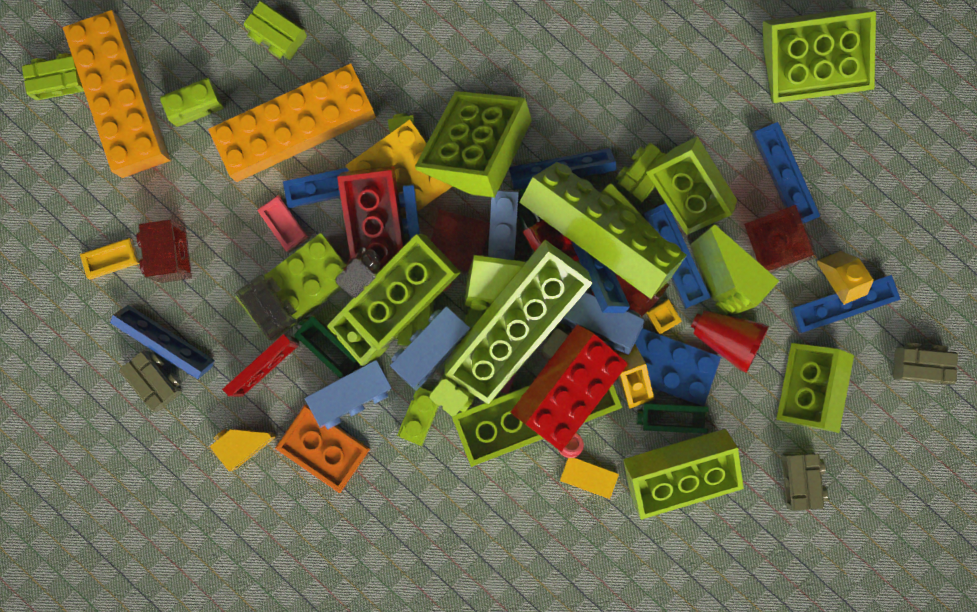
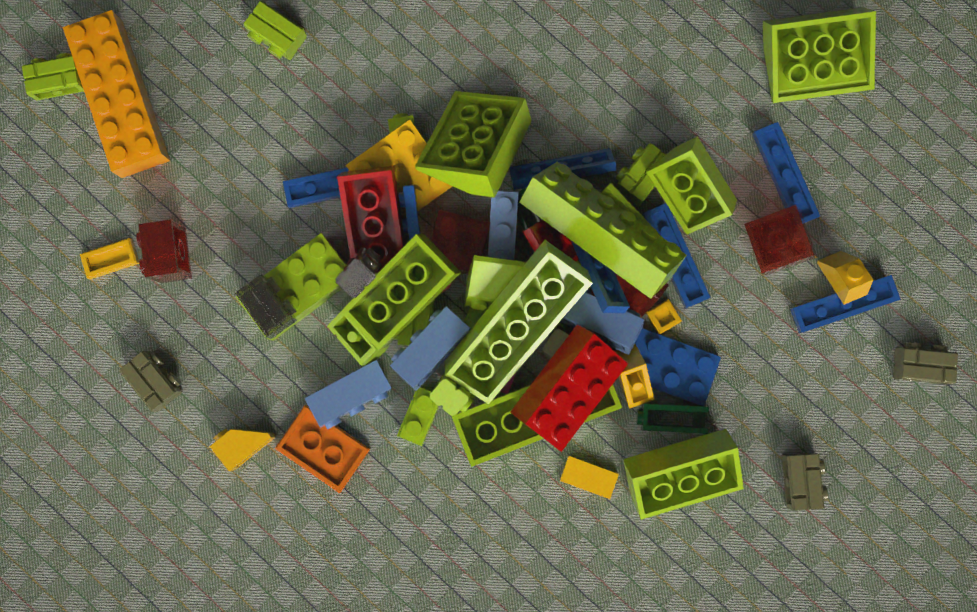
(162, 341): blue plate -> none
(191, 102): lime brick -> none
(261, 366): red tile -> none
(283, 224): coral tile -> none
(292, 123): light orange brick -> none
(307, 329): dark green window -> none
(574, 447): coral plate -> none
(730, 272): lime slope -> none
(730, 337): red cone -> none
(815, 387): lime slope -> none

